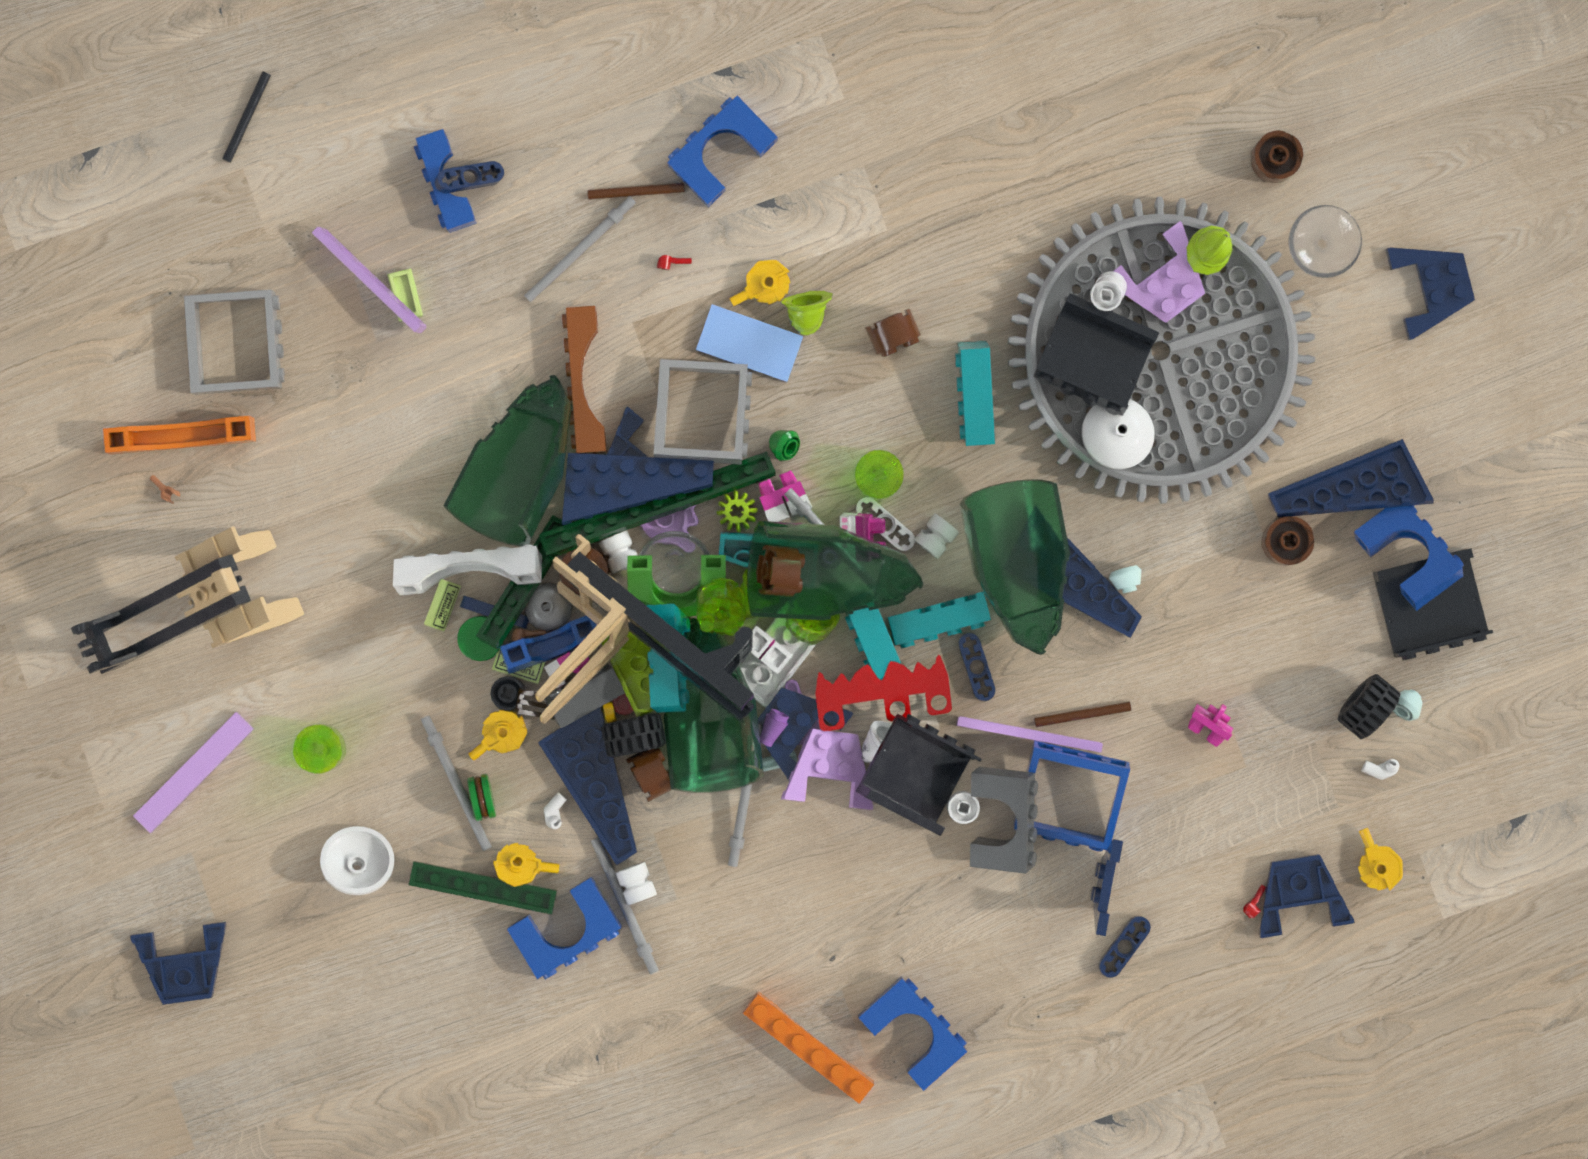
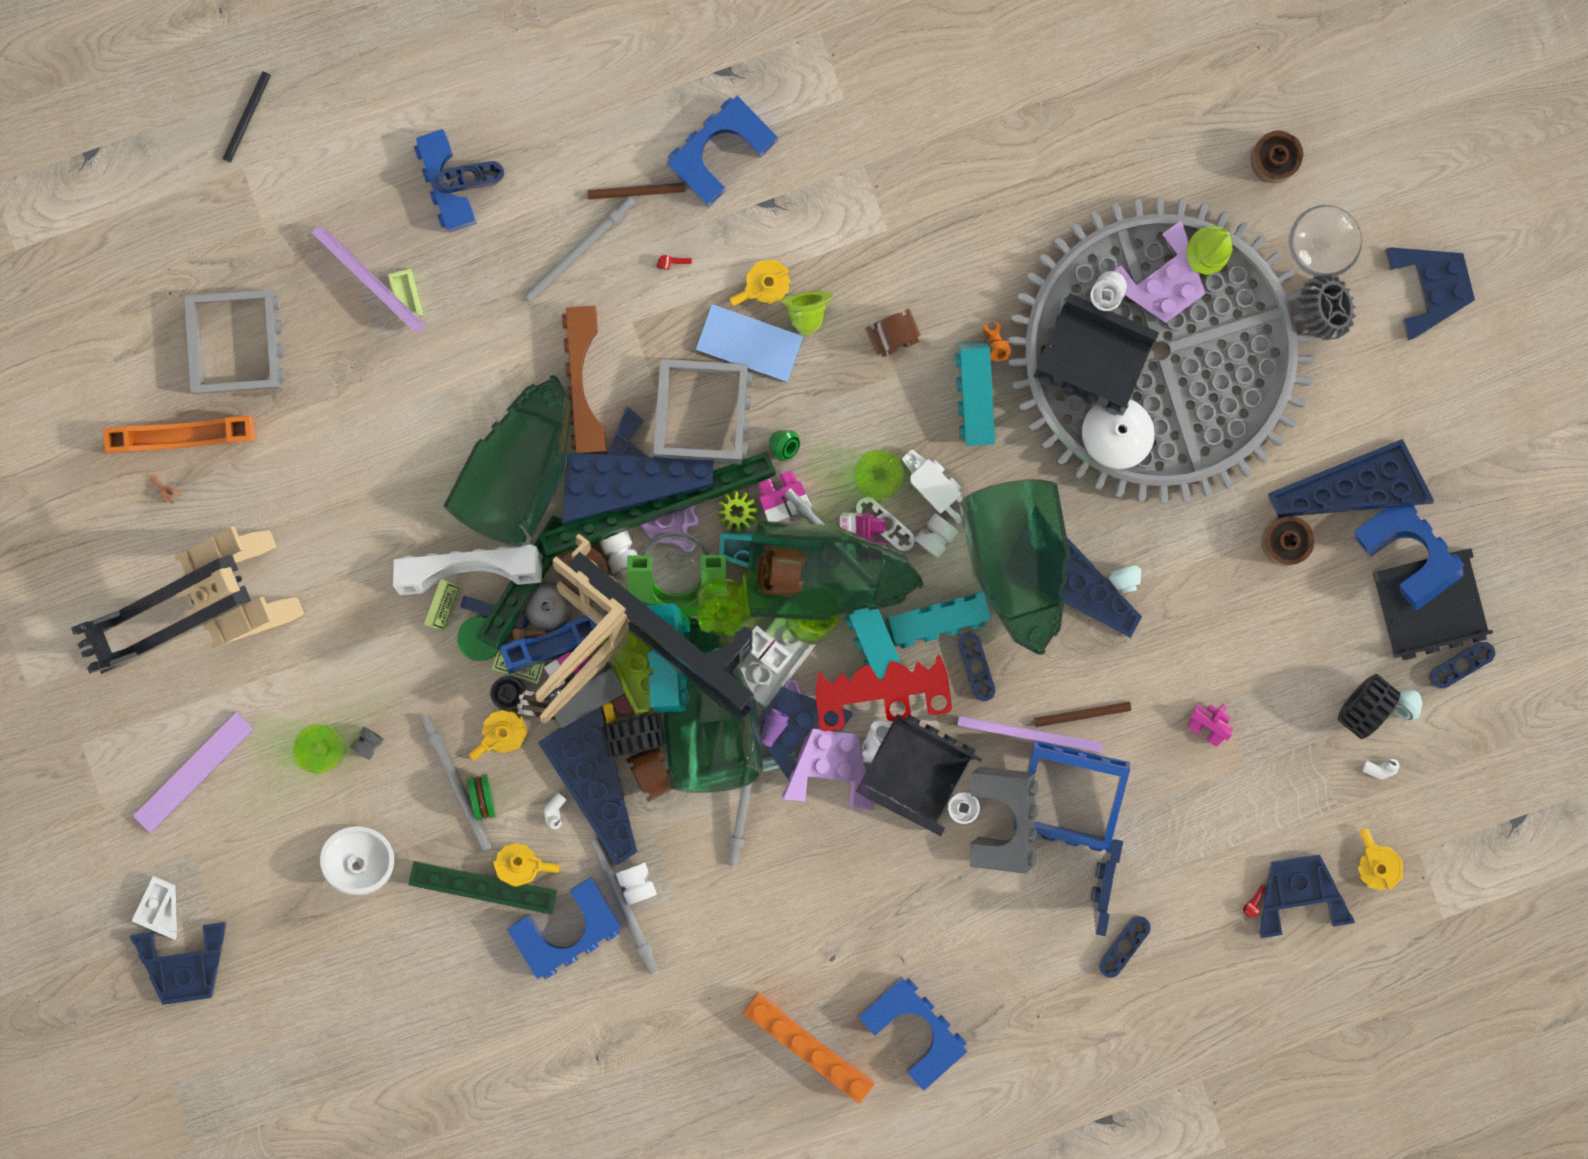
(158, 908): none -> white wing
(366, 743): none -> dark grey wheel
(932, 484): none -> white hinge
(998, 349): none -> orange piece
(1326, 307): none -> dark grey gear
(1481, 661): none -> dark blue beam

